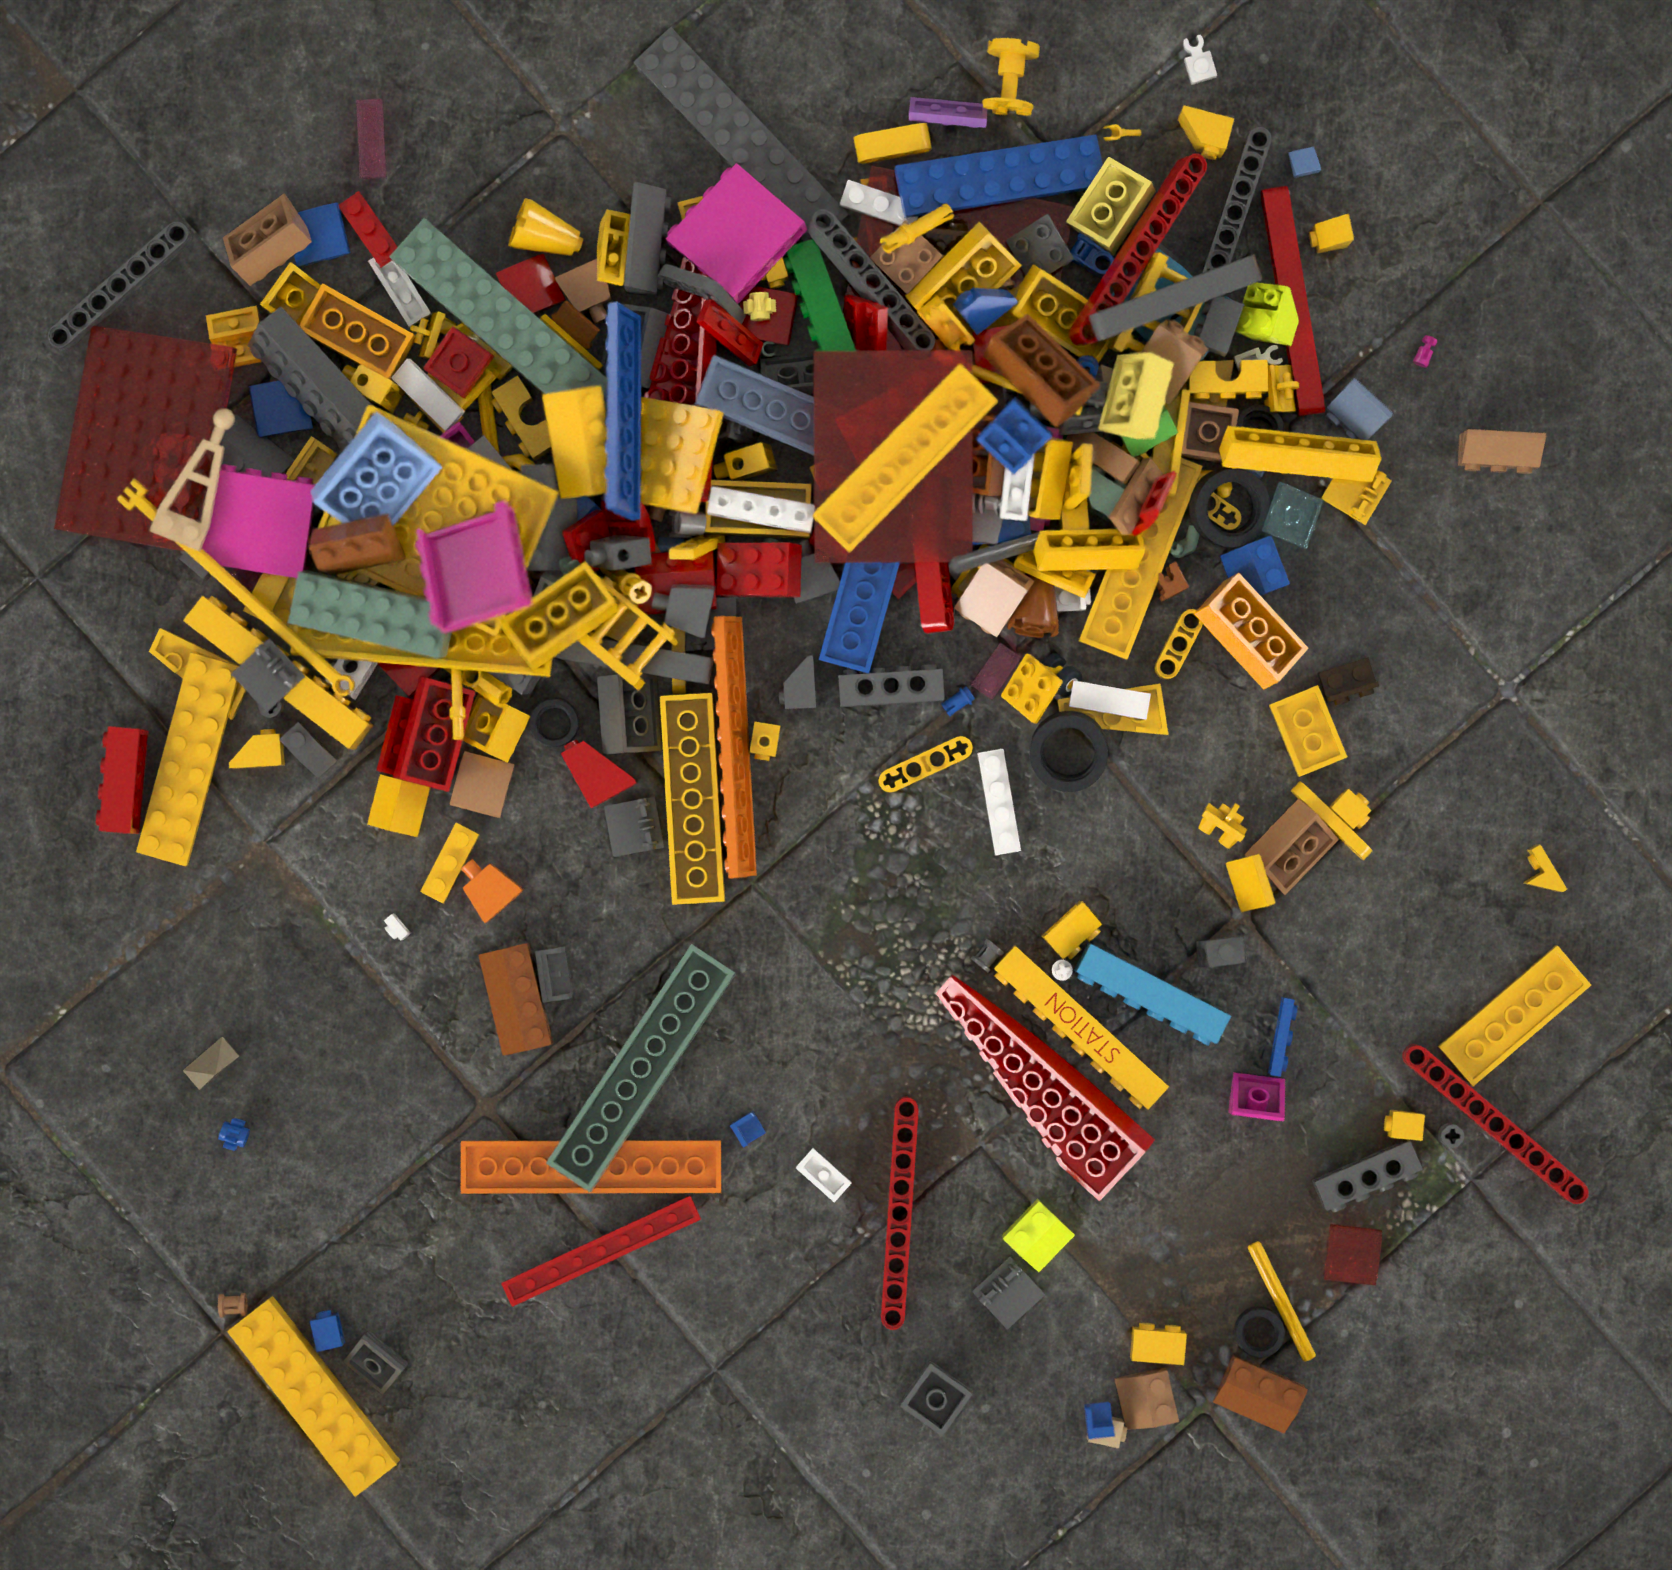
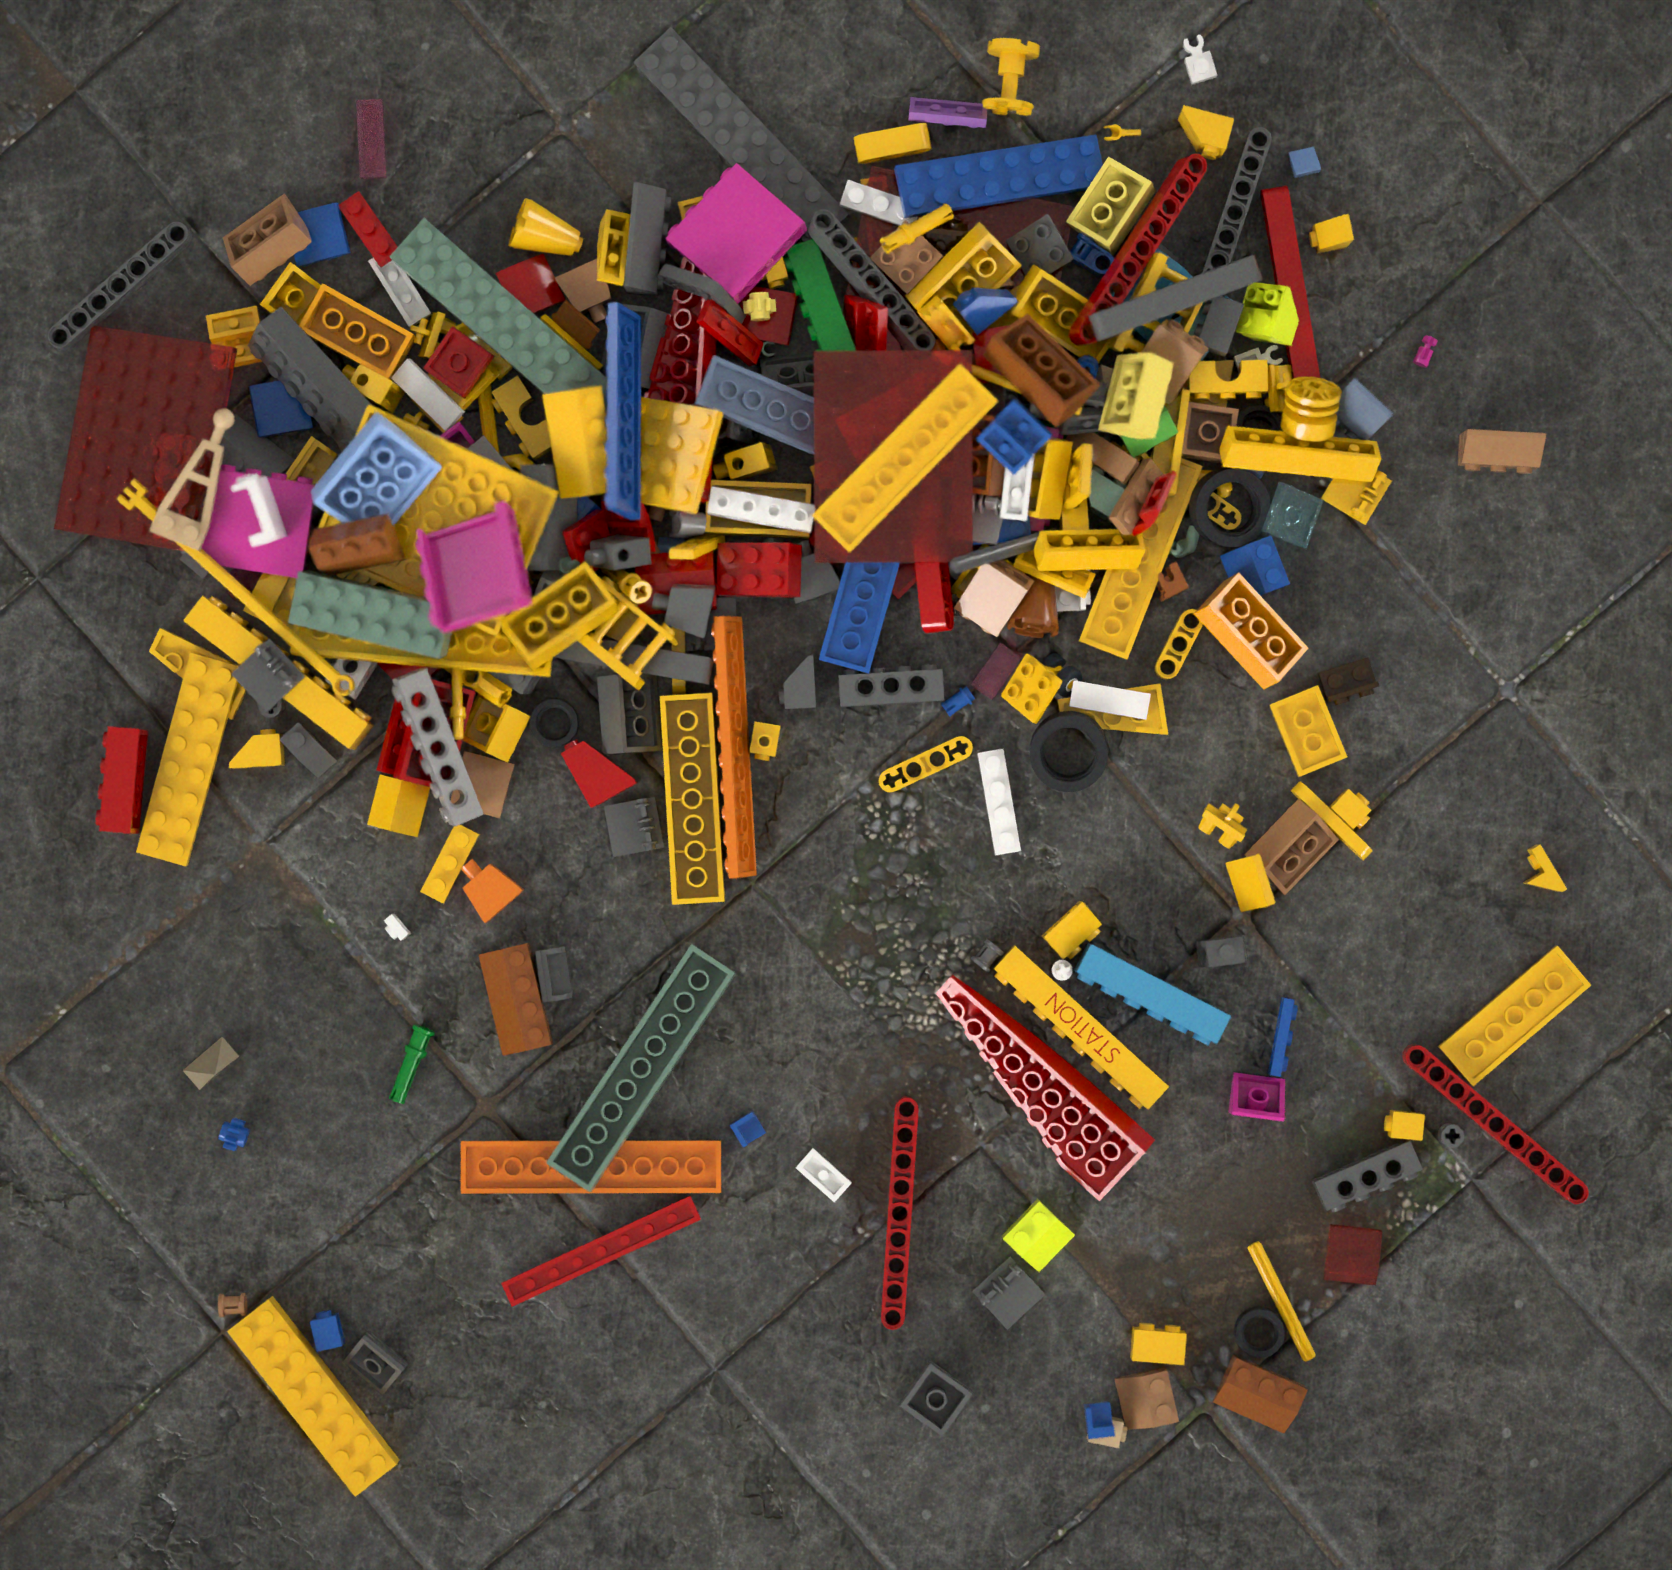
(265, 508): none -> white panel
(414, 1053): none -> green pin
(468, 805): none -> light grey brick
(1310, 408): none -> yellow wheel

